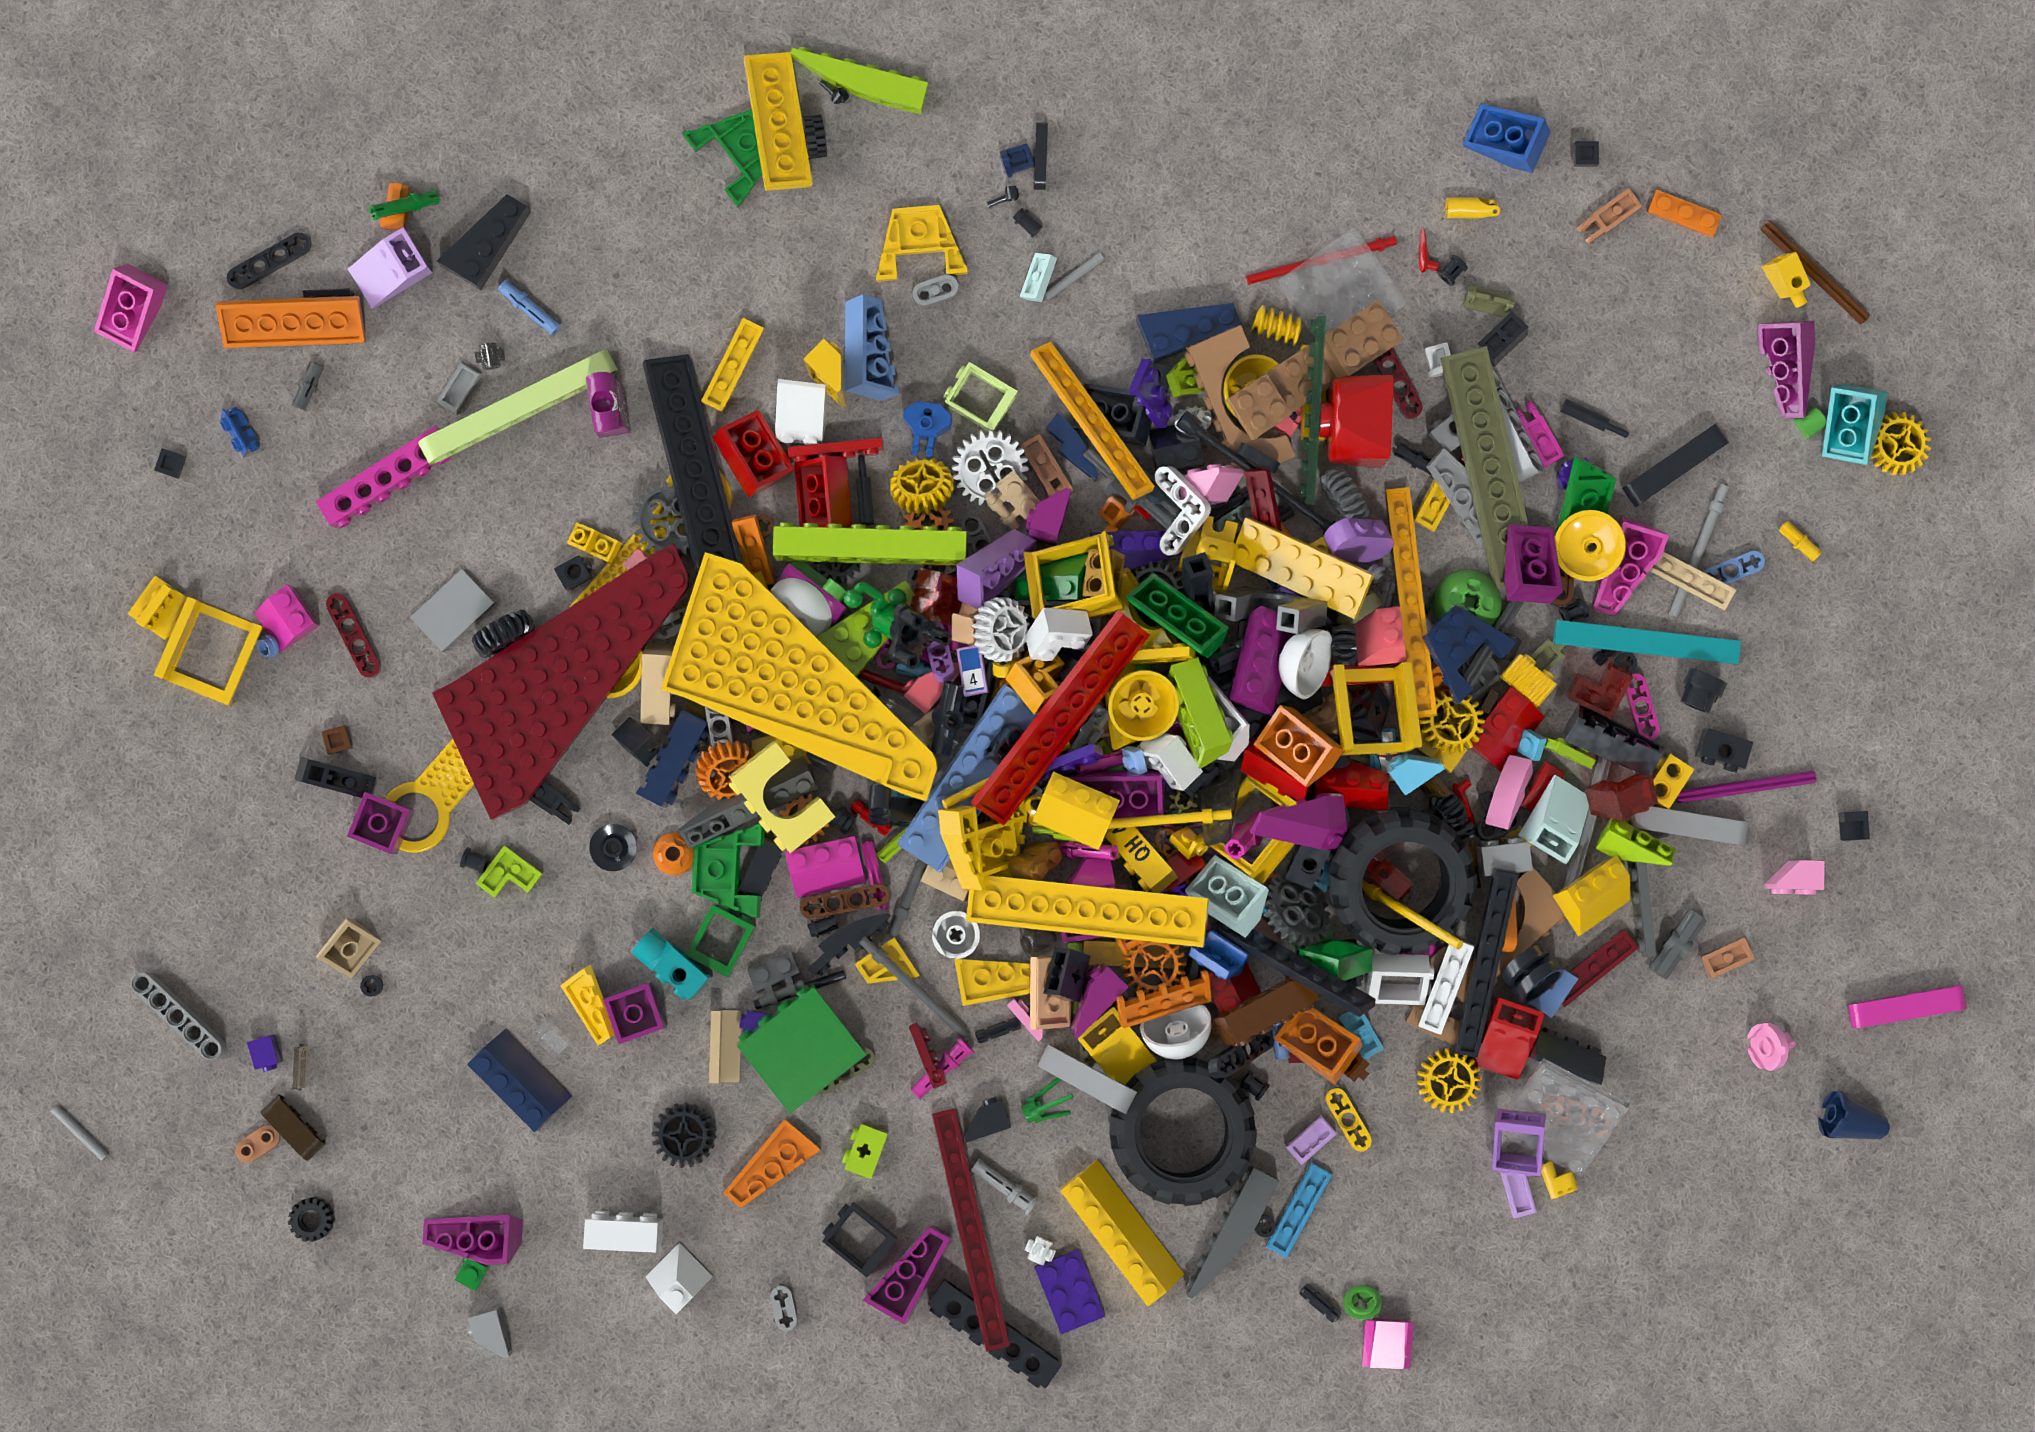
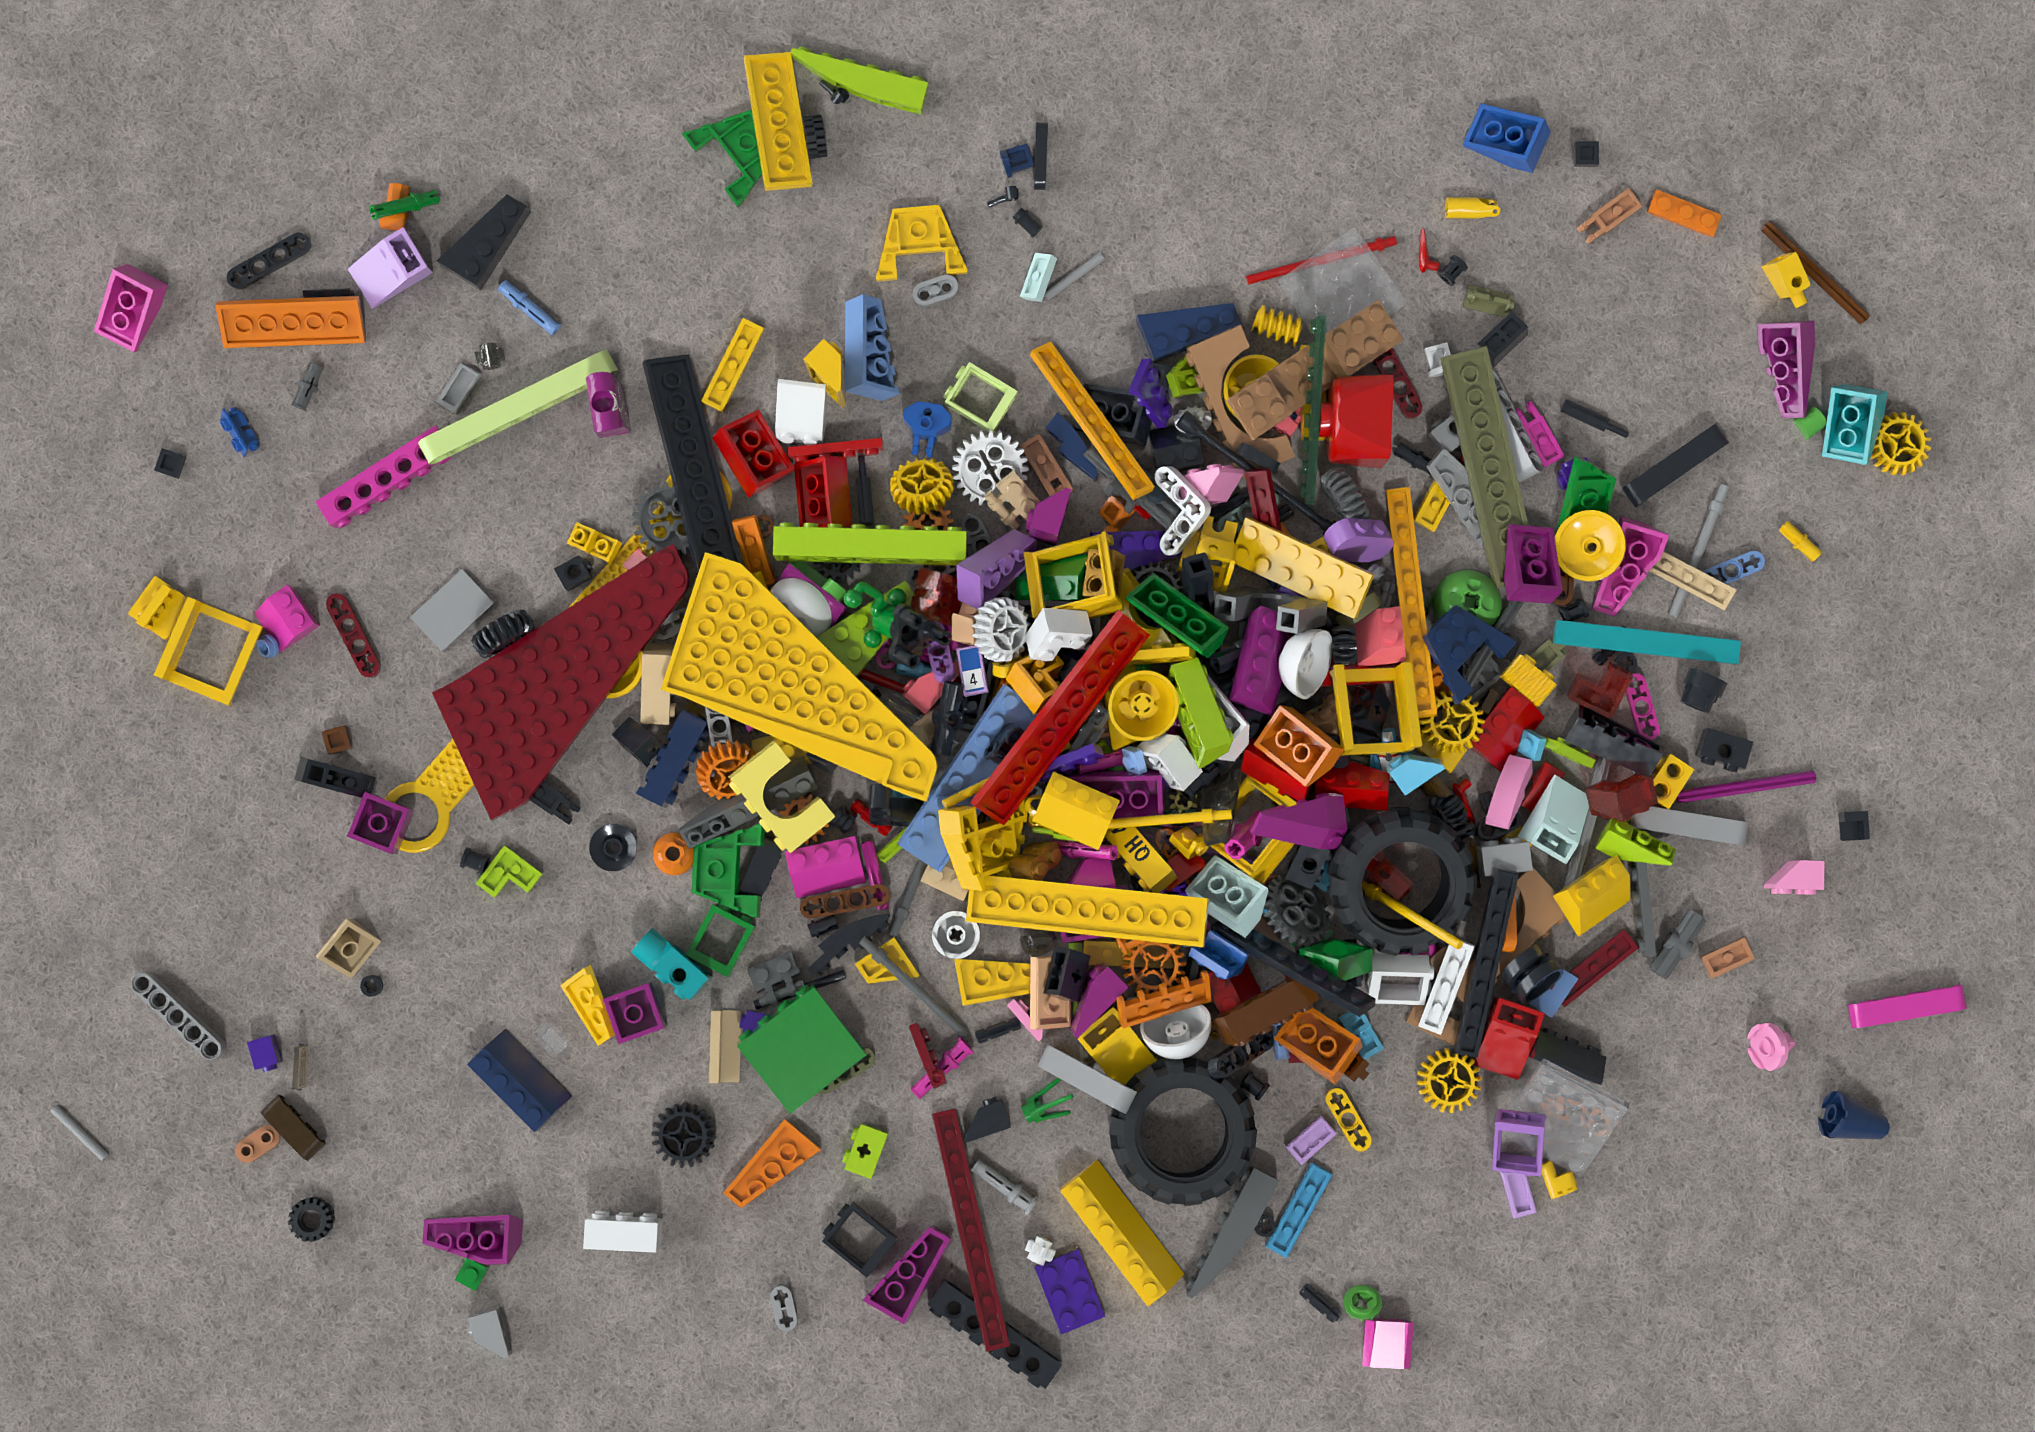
(678, 1278): white slope -> none

